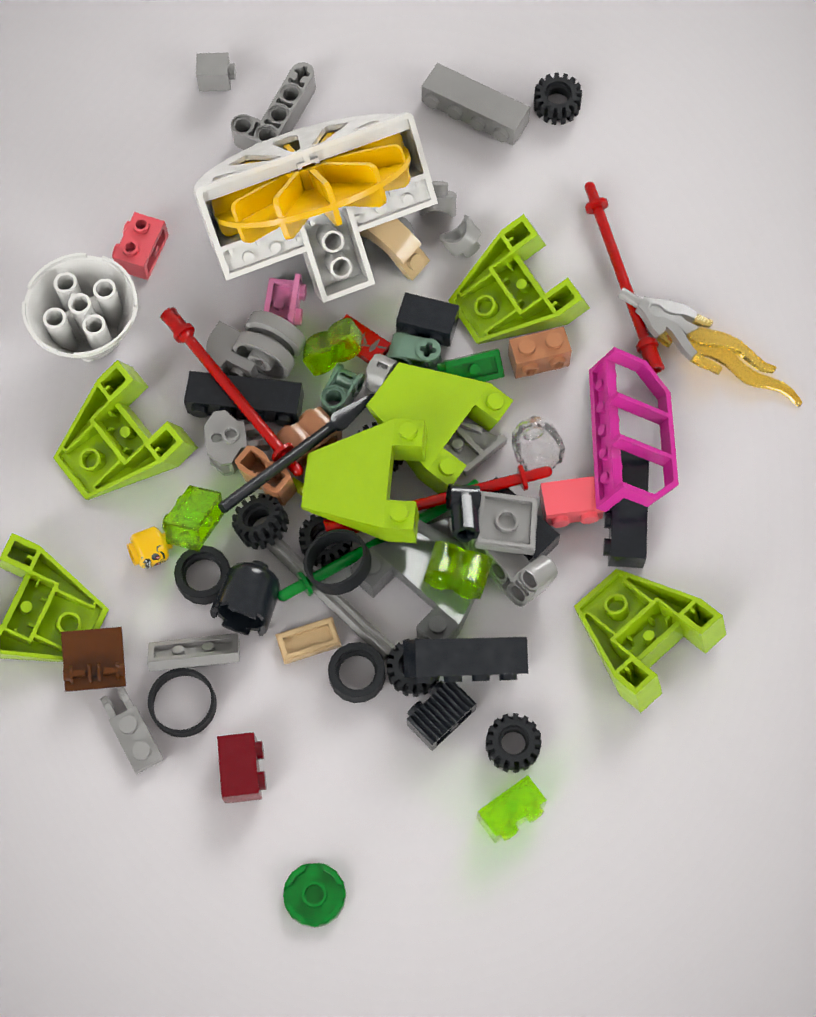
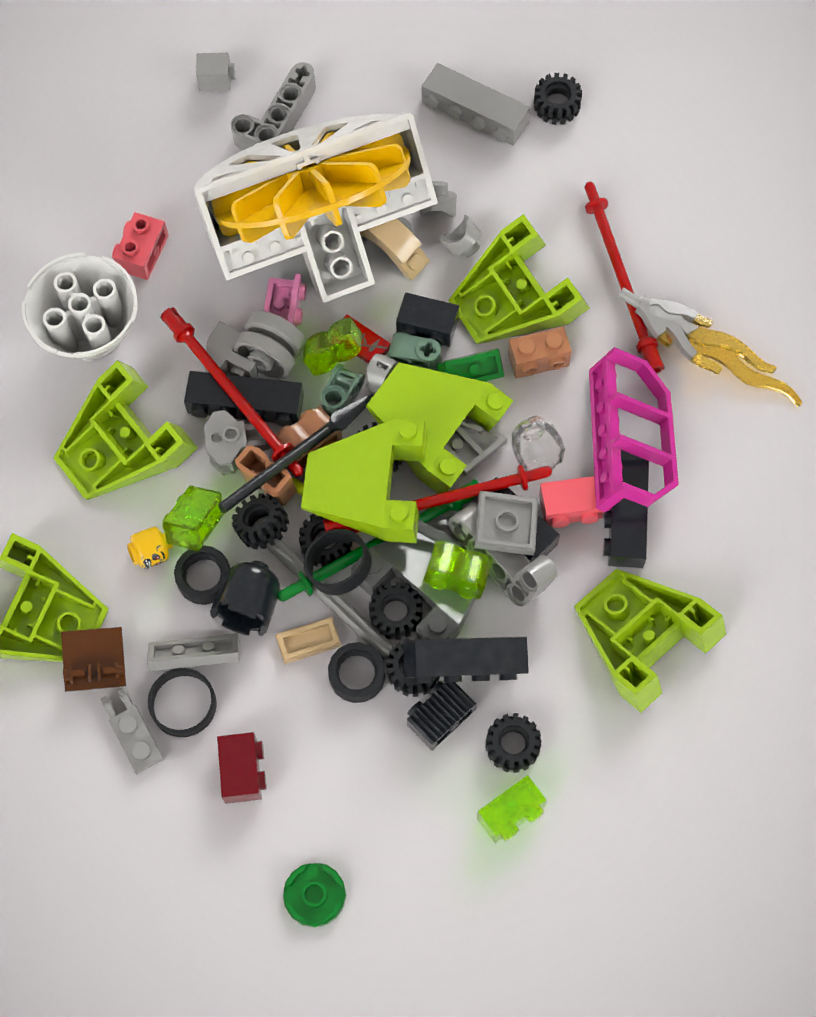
(395, 593): none -> black tyre
(464, 507): black piece -> none

